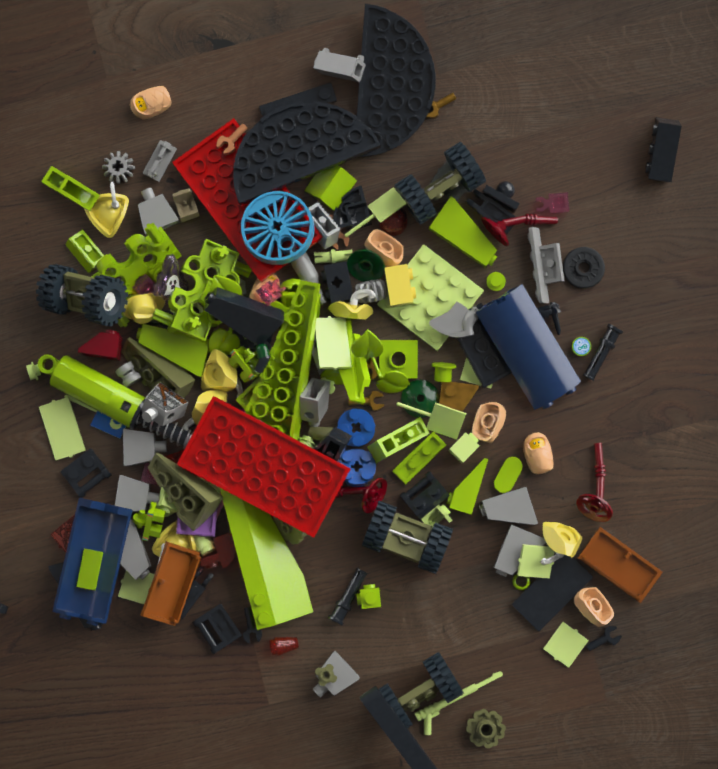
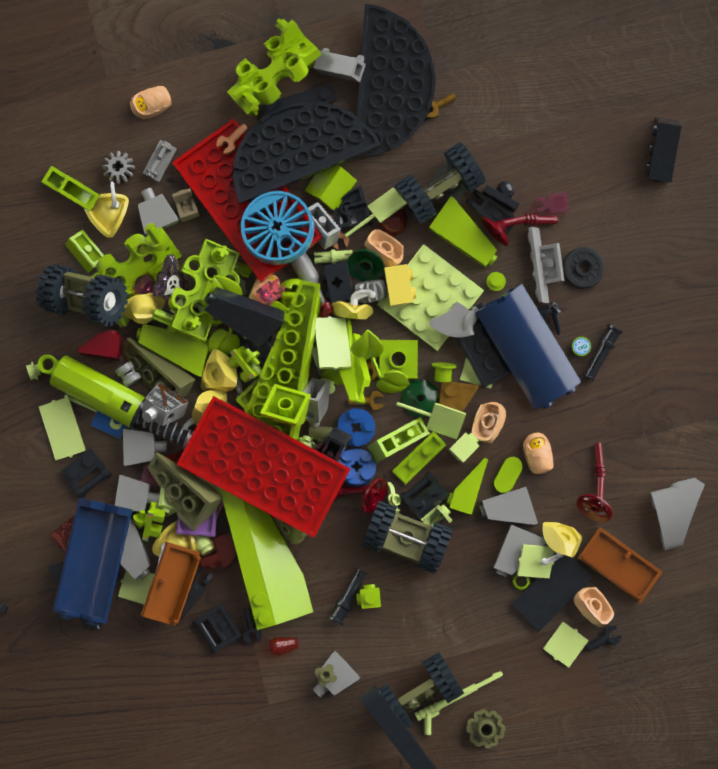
(89, 569): lime slope -> none
(263, 357): arm -> none
(286, 405): none -> lime slope
(289, 59): none -> lime gear
(327, 310): none -> dark red arm
(393, 498): none -> yellowish green piece
(675, 510): none -> light grey panel

